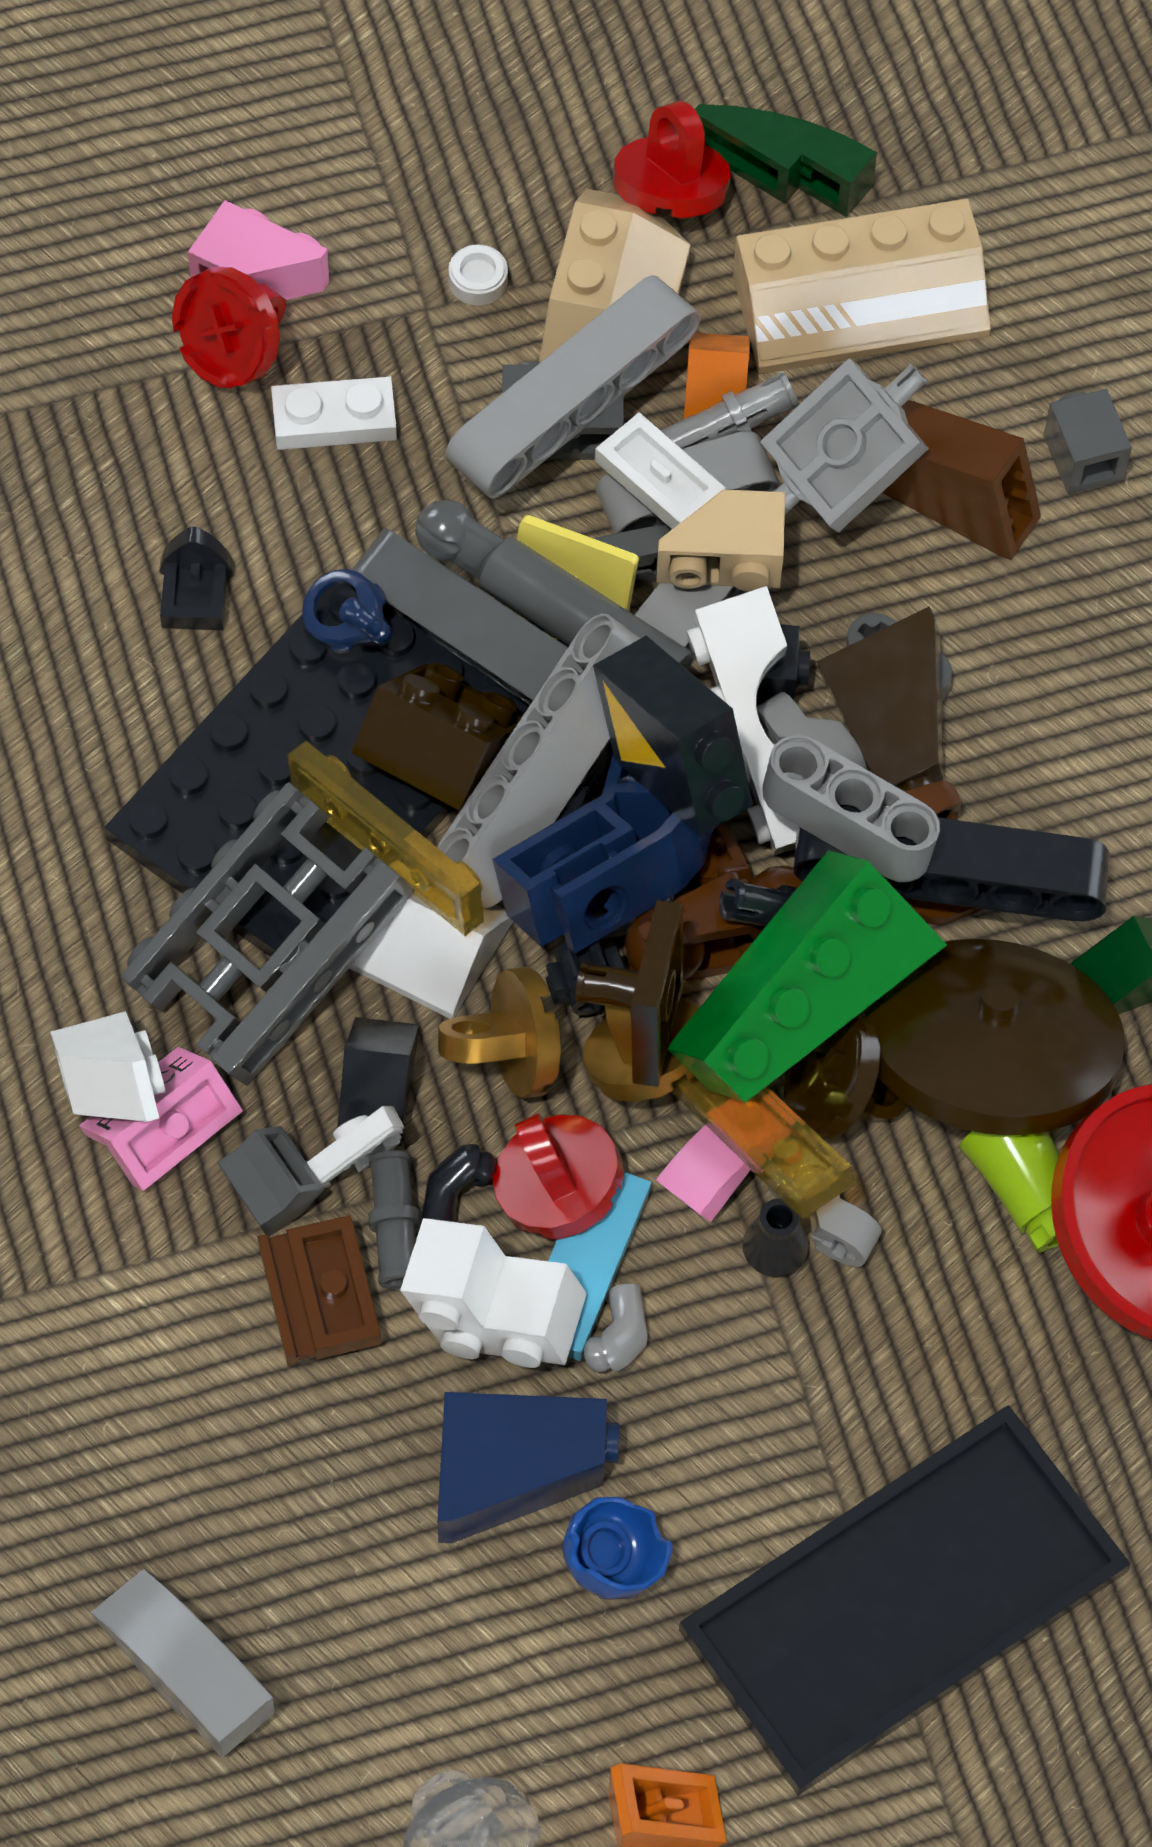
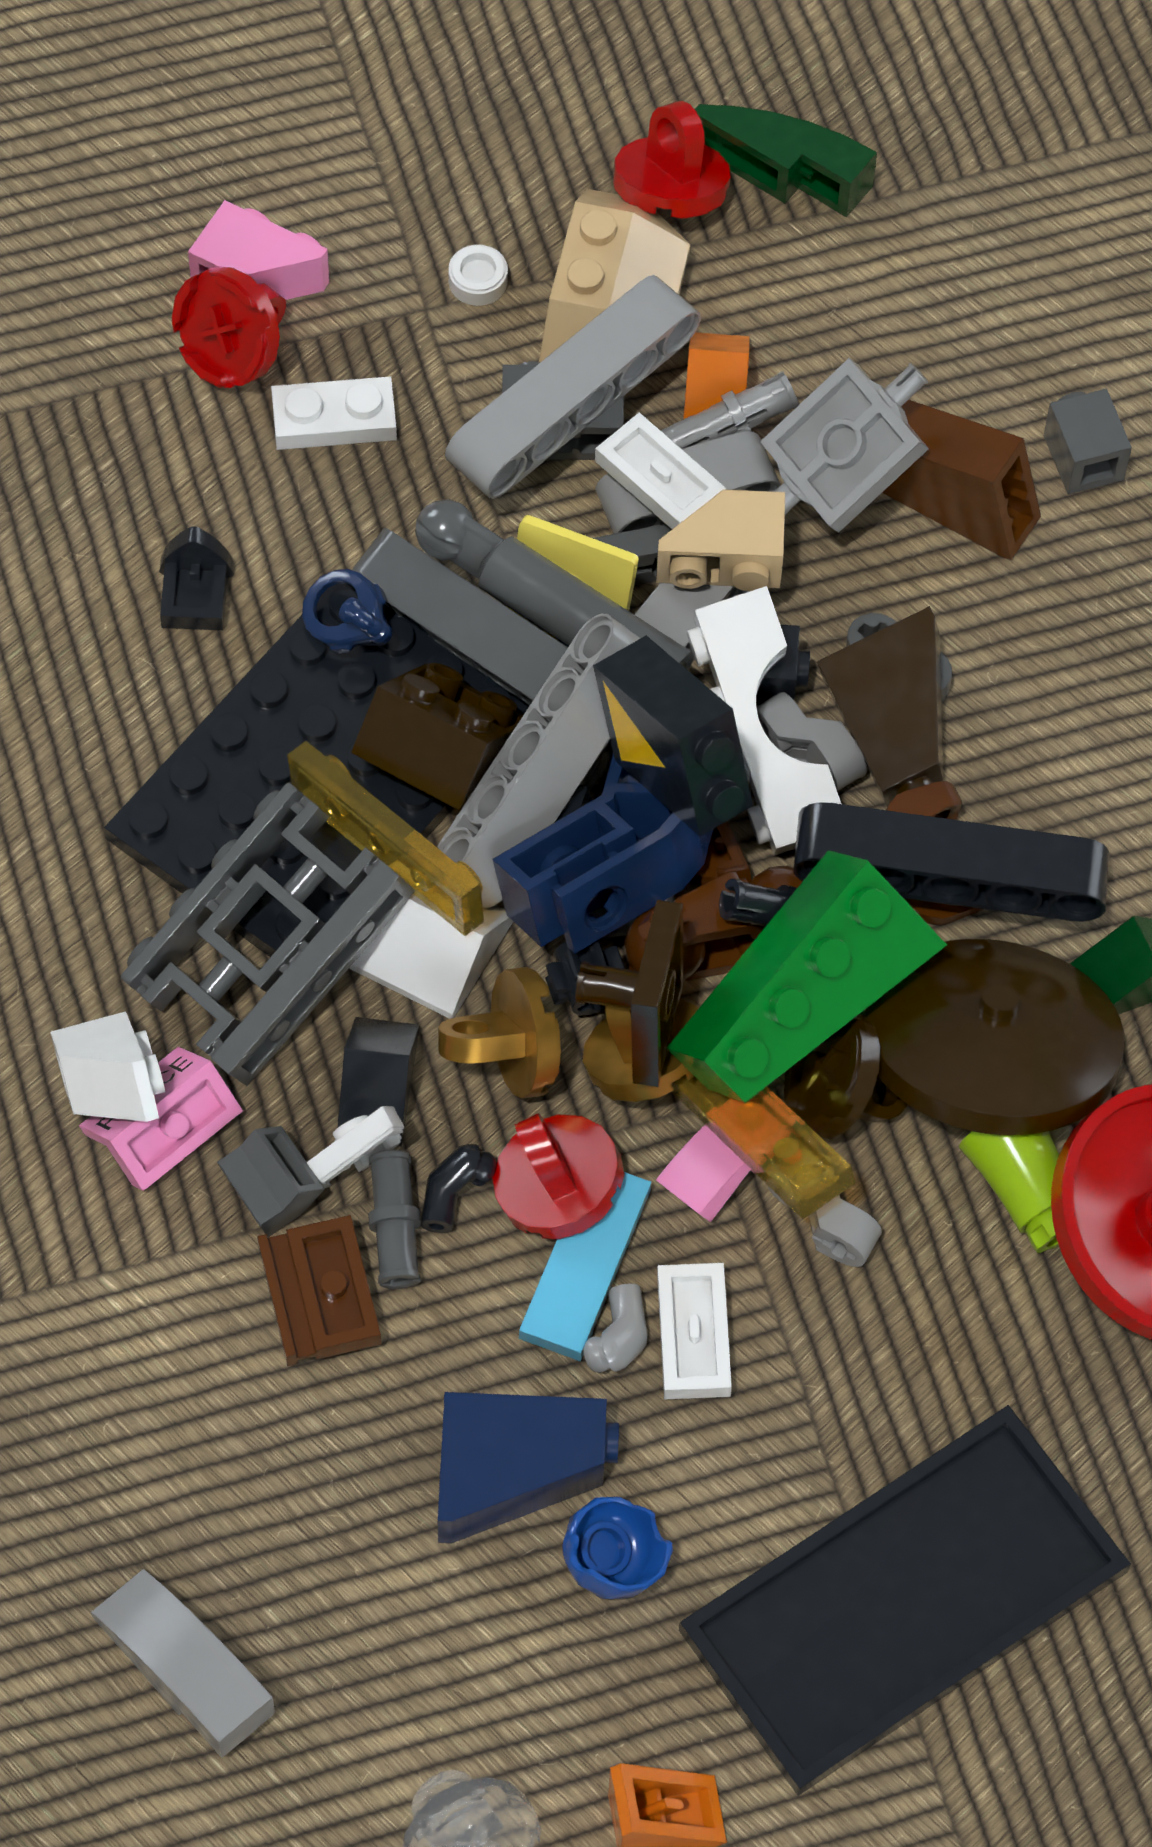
(491, 1301): white brick -> none
(694, 1331): none -> white plate
(775, 1240): black cone -> none
(838, 781): light grey beam -> none
(862, 286): tan slope -> none

